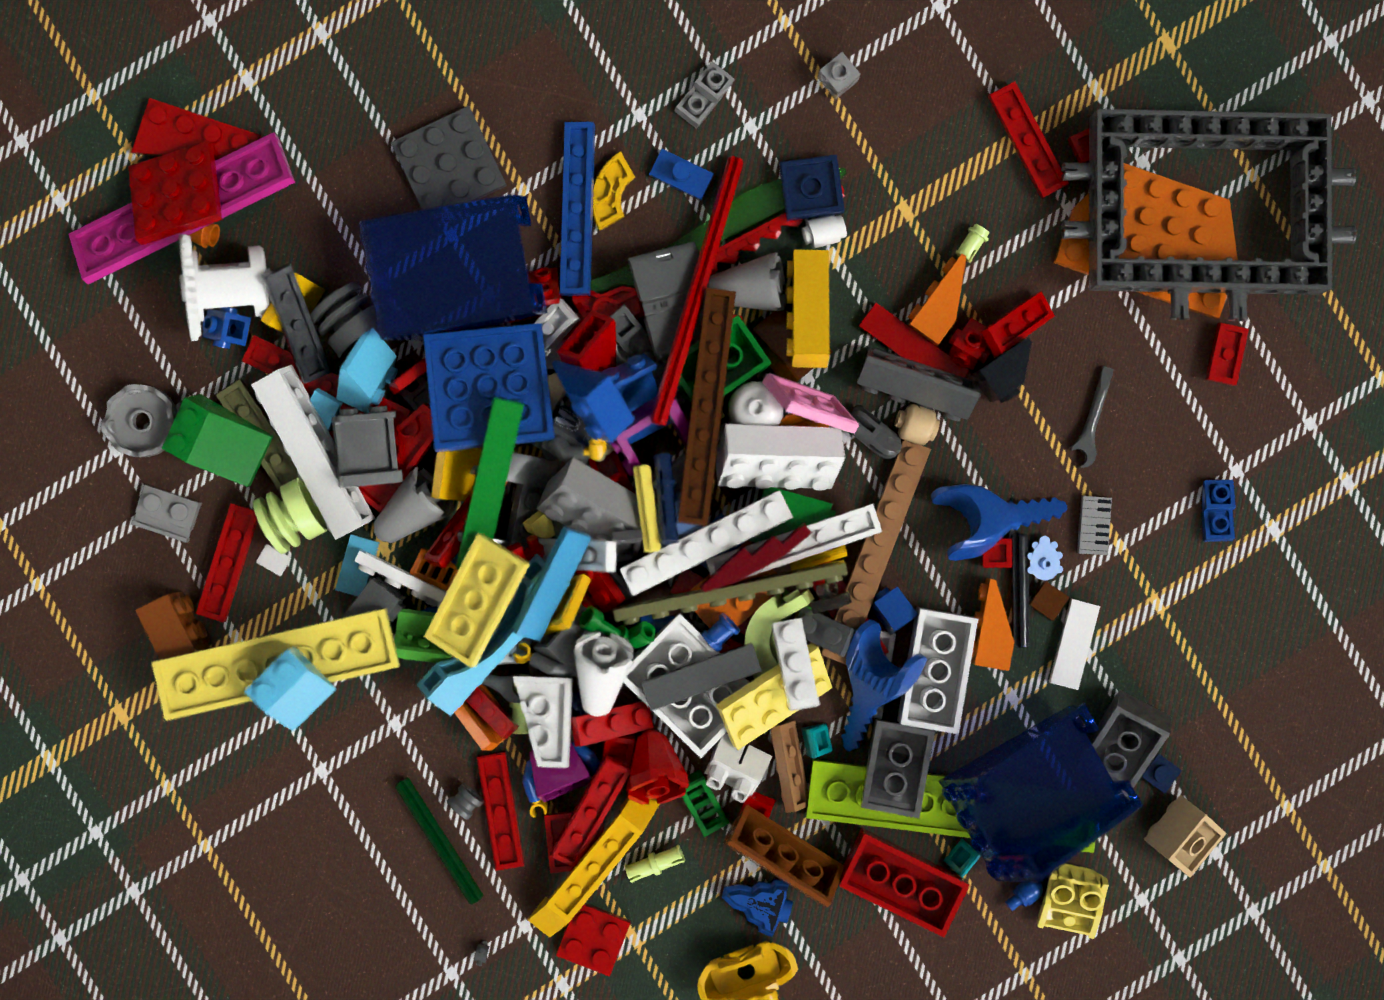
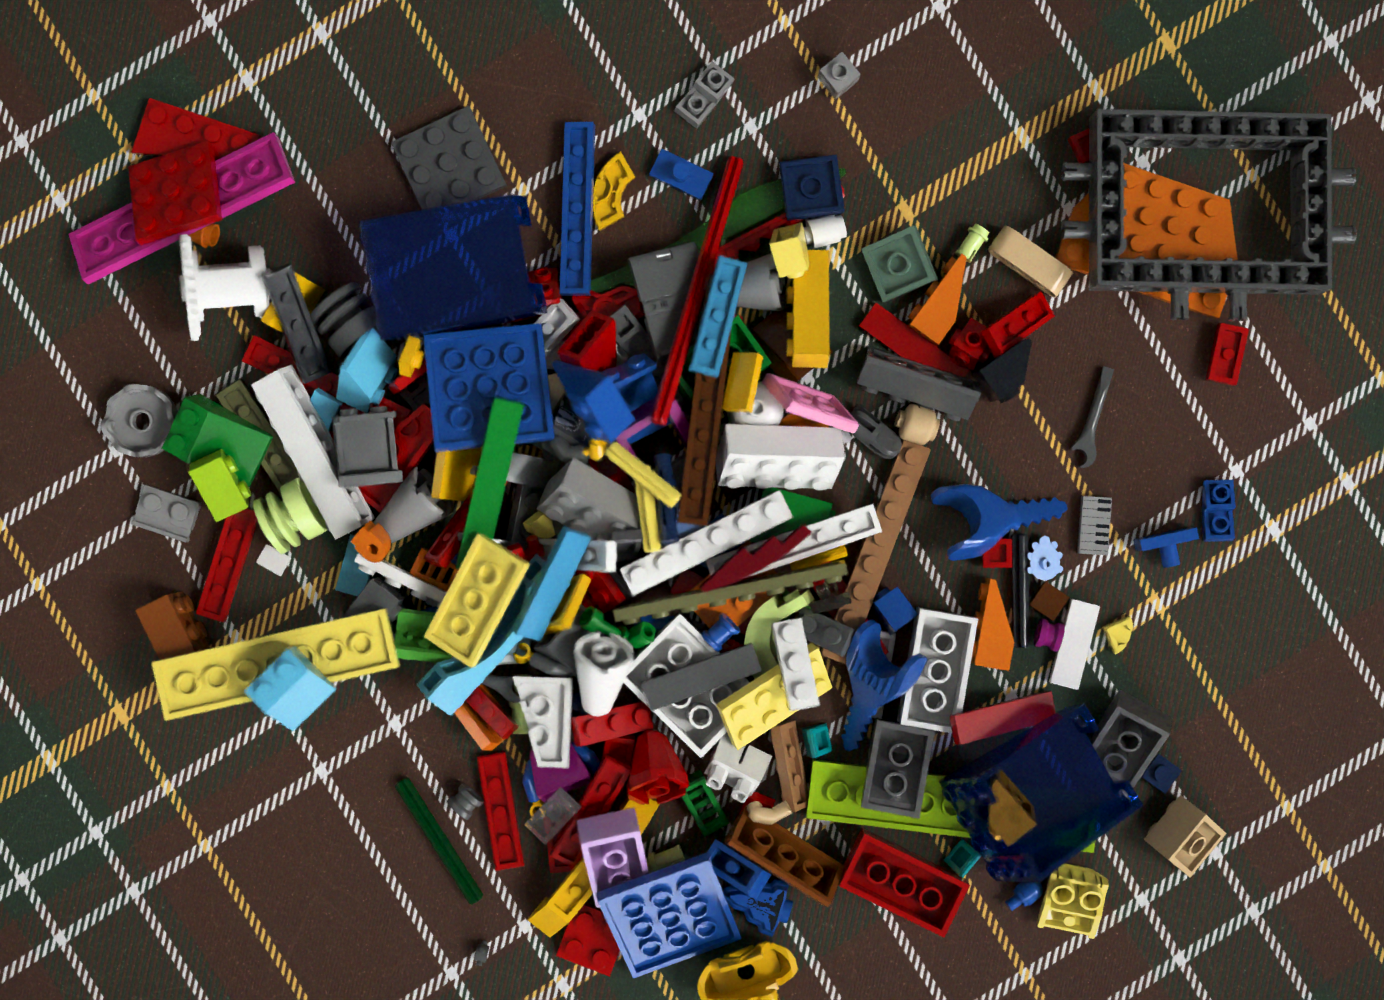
(219, 484): none -> lime brick
(226, 327): blue brick -> none
(372, 542): none -> orange piece
(411, 357): none -> yellow plate
(552, 815): none -> clear tile
(612, 849): none -> lavender slope
(642, 474): none -> light yellow axle
(669, 915): none -> blue plate
(718, 316): none -> dark azure tile
(737, 869): none -> blue brick
(742, 382): none -> yellow tile
(768, 816): none -> tan arm
(790, 251): none -> light yellow slope
(899, 263): none -> sand green plate
(1001, 717): none -> red tile
(1012, 813): none -> pearl gold slope
(1027, 139): red plate -> none
(1030, 261): none -> tan beam
(1049, 635): none -> magenta wheel
(1119, 633): none -> light yellow tile
(1167, 544): none -> blue tile

